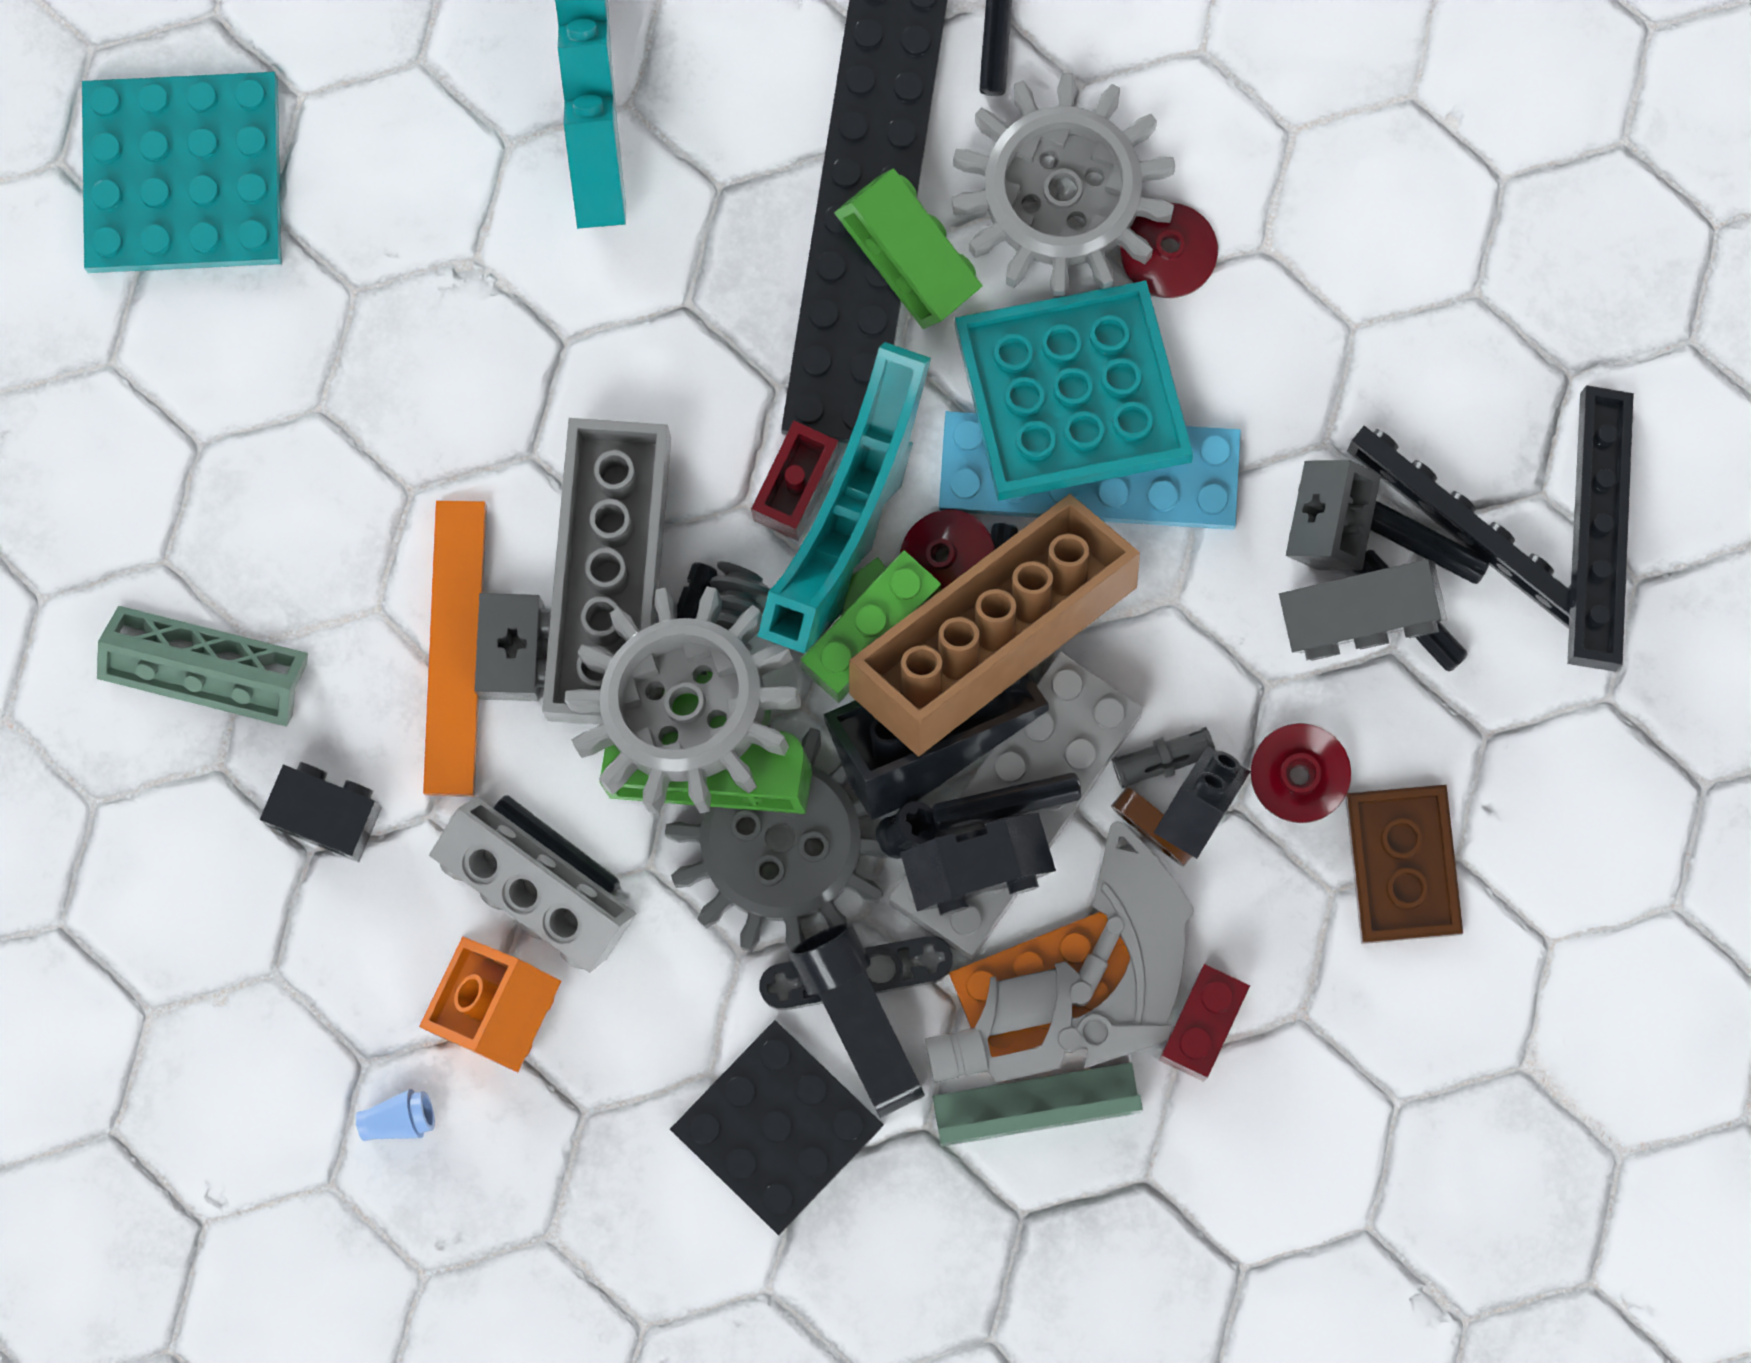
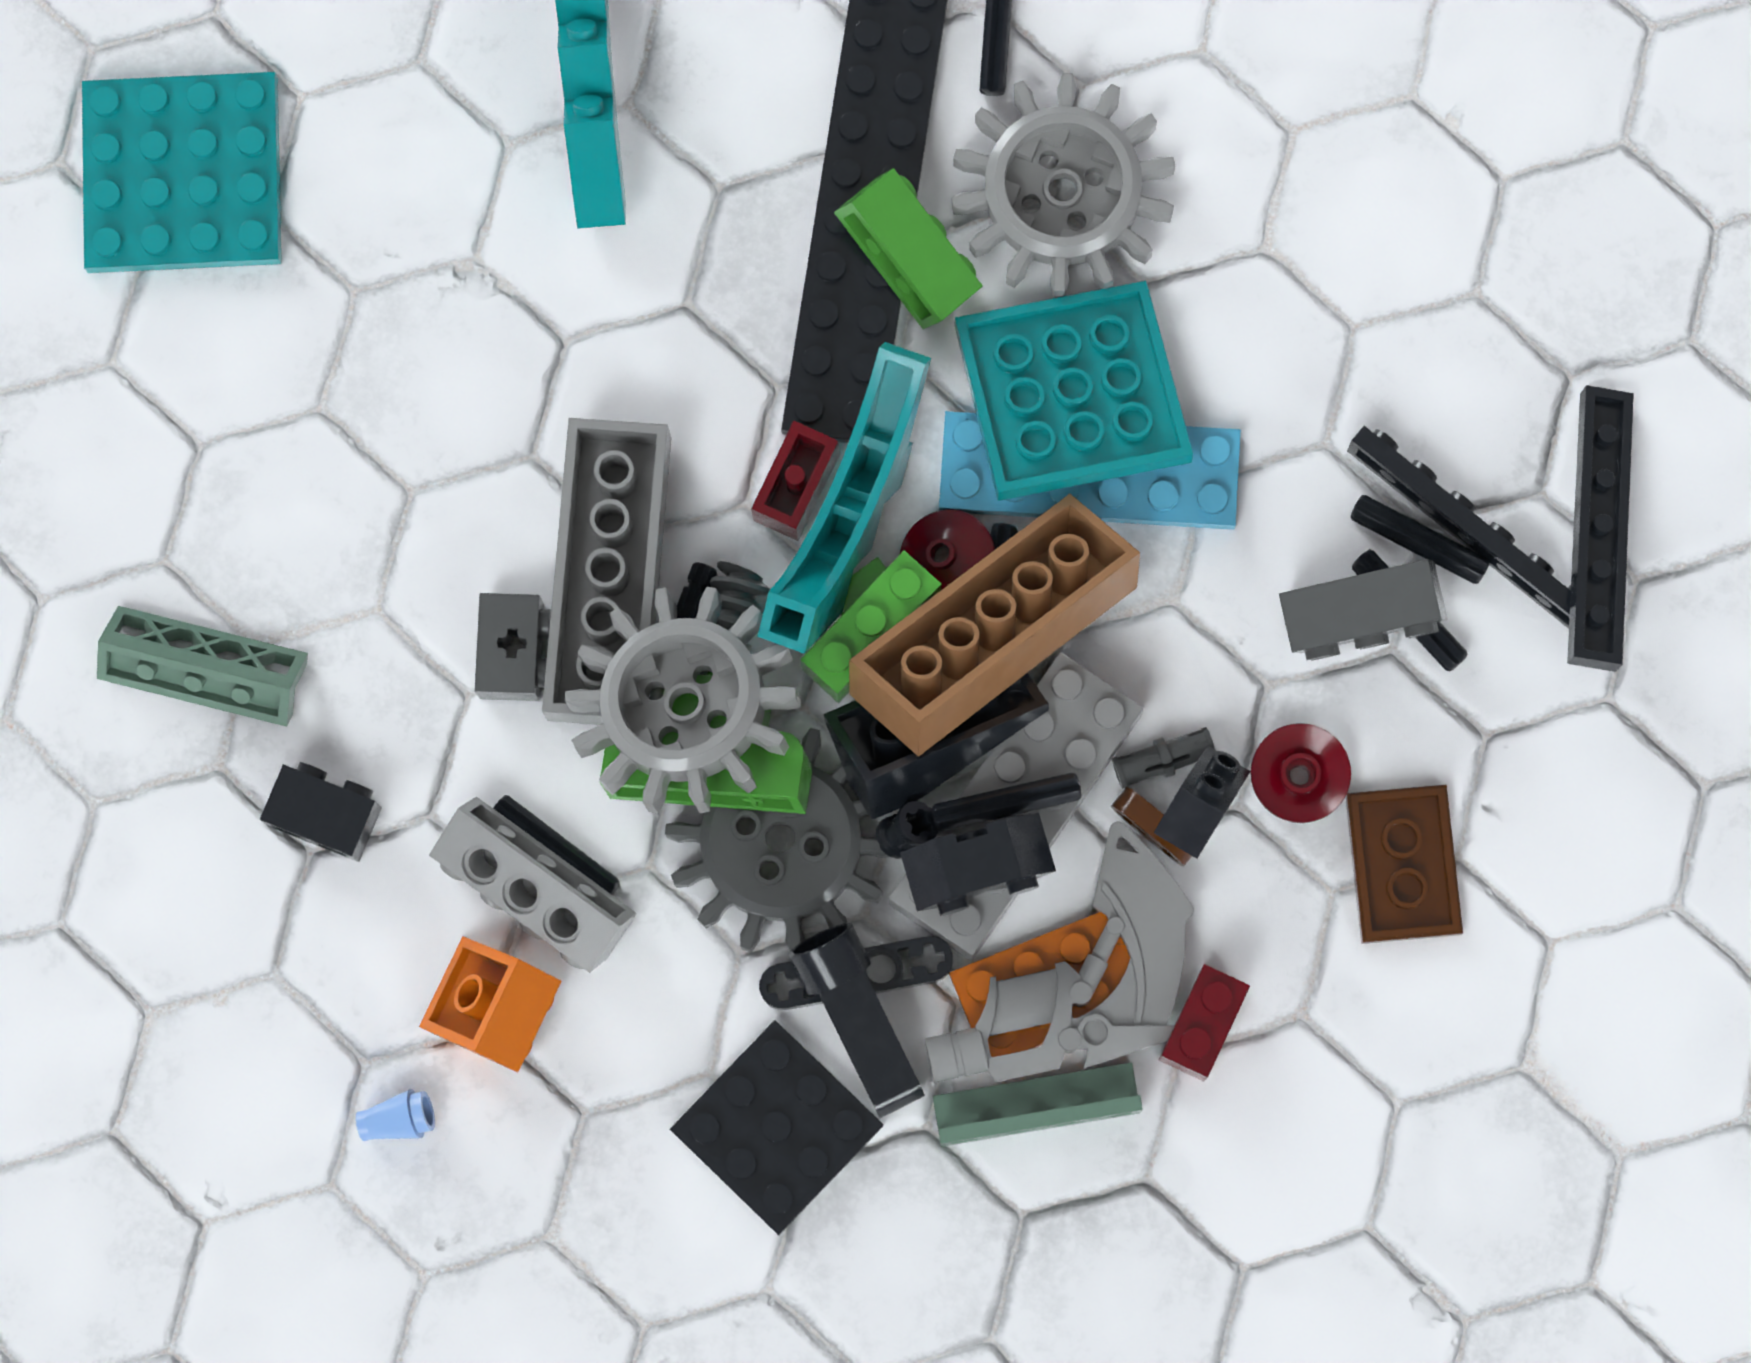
(453, 648): orange tile -> none
(1176, 272): dark red dish -> none
(1333, 515): dark grey brick -> none

